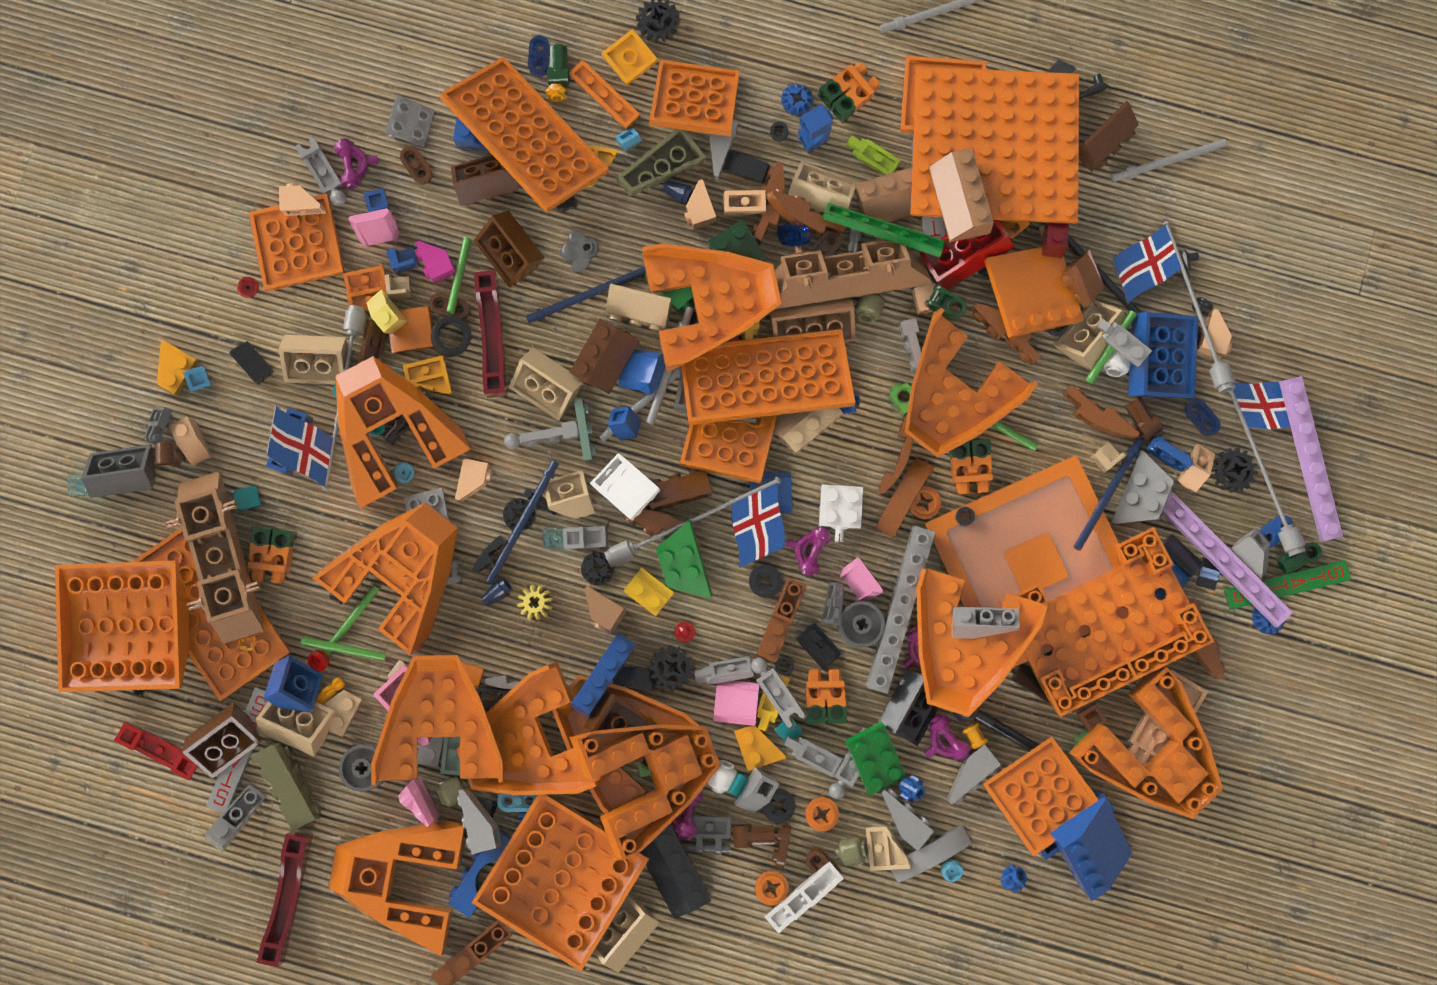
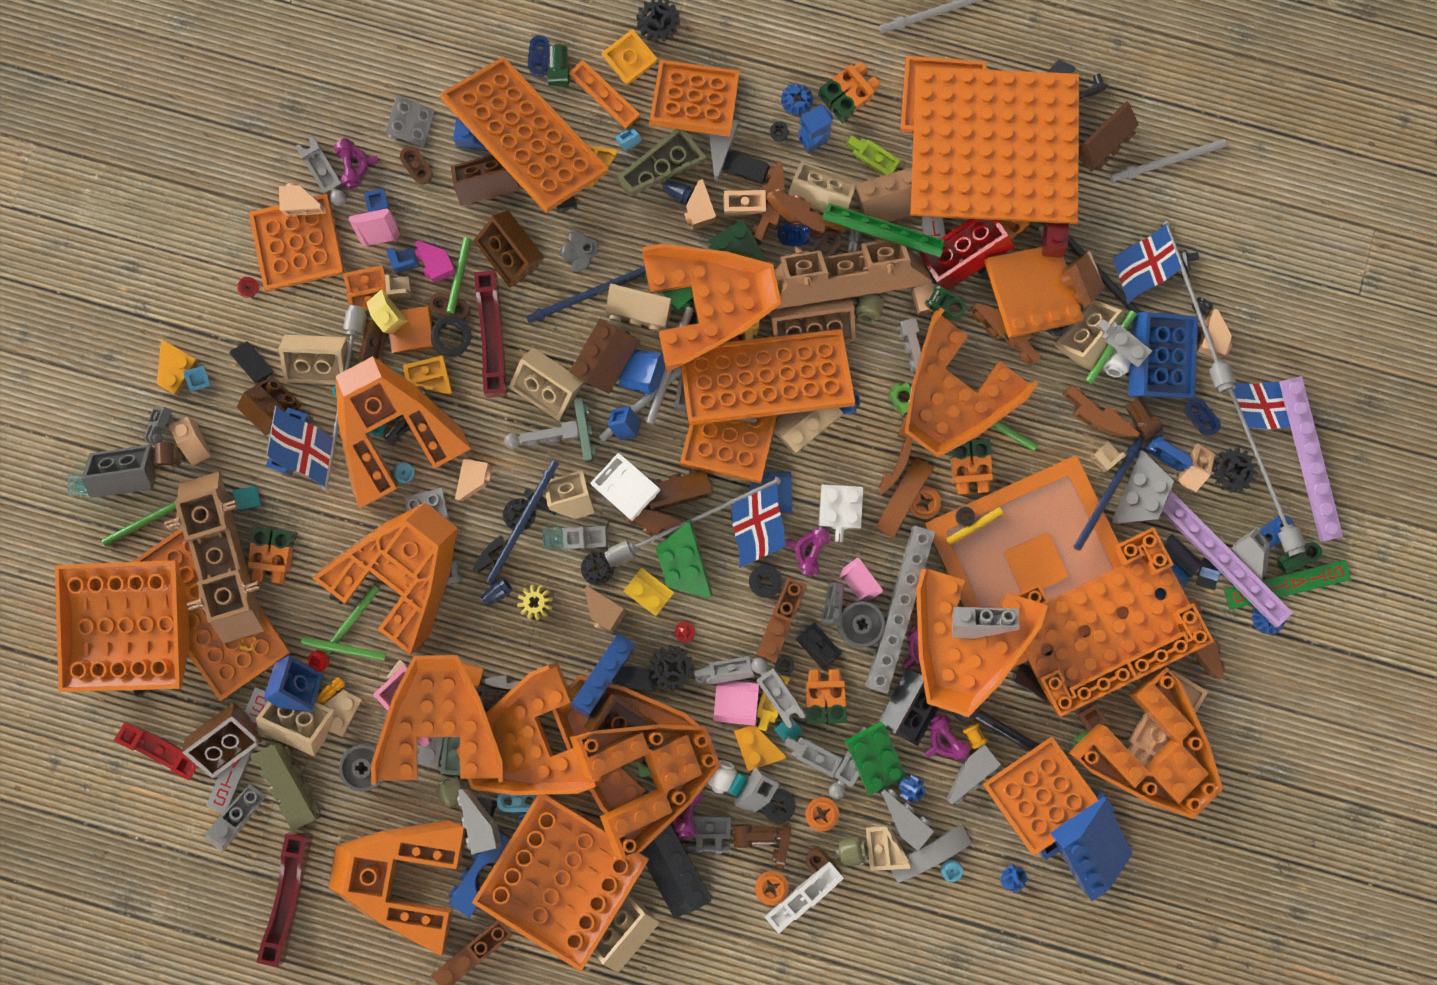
(139, 524): none -> bright green bar
(260, 401): none -> reddish brown slope
(417, 799): bright pink slope -> none
(556, 93): light orange plate -> none
(961, 196): slope -> none
(974, 526): none -> yellow bar

